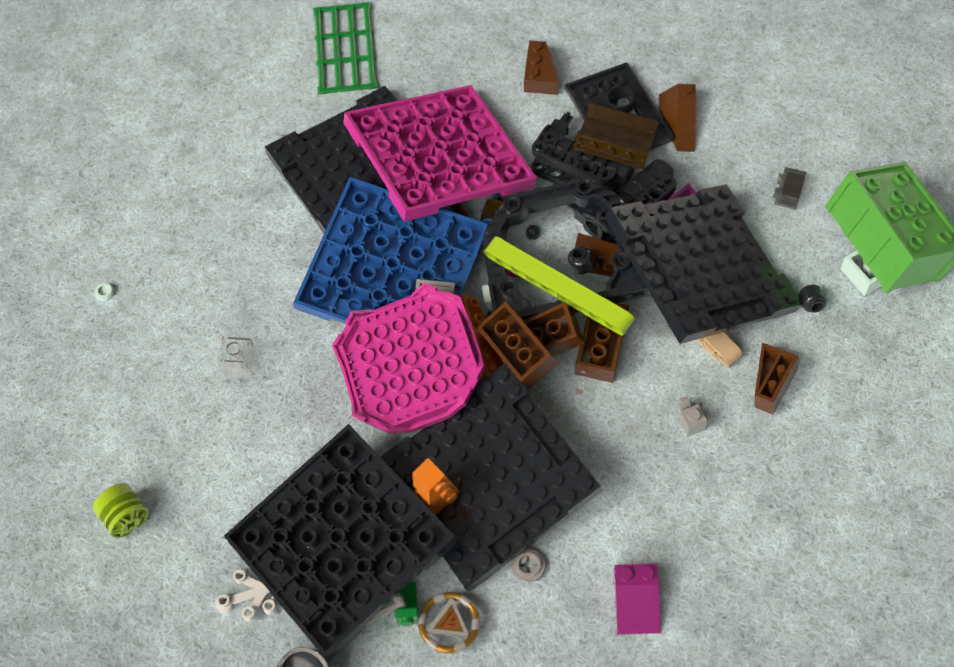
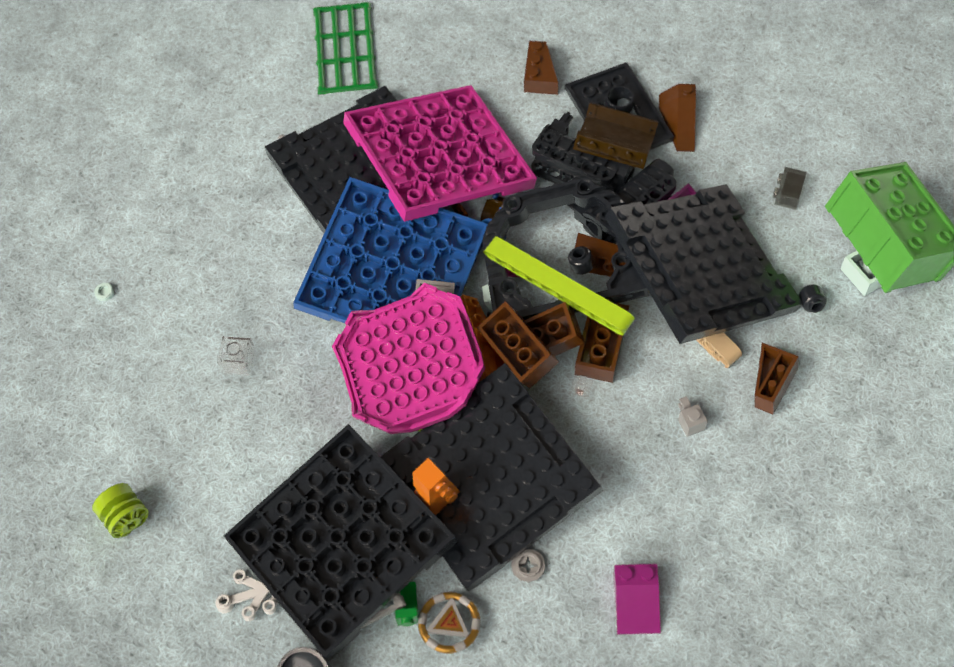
(536, 230): black hinge -> none

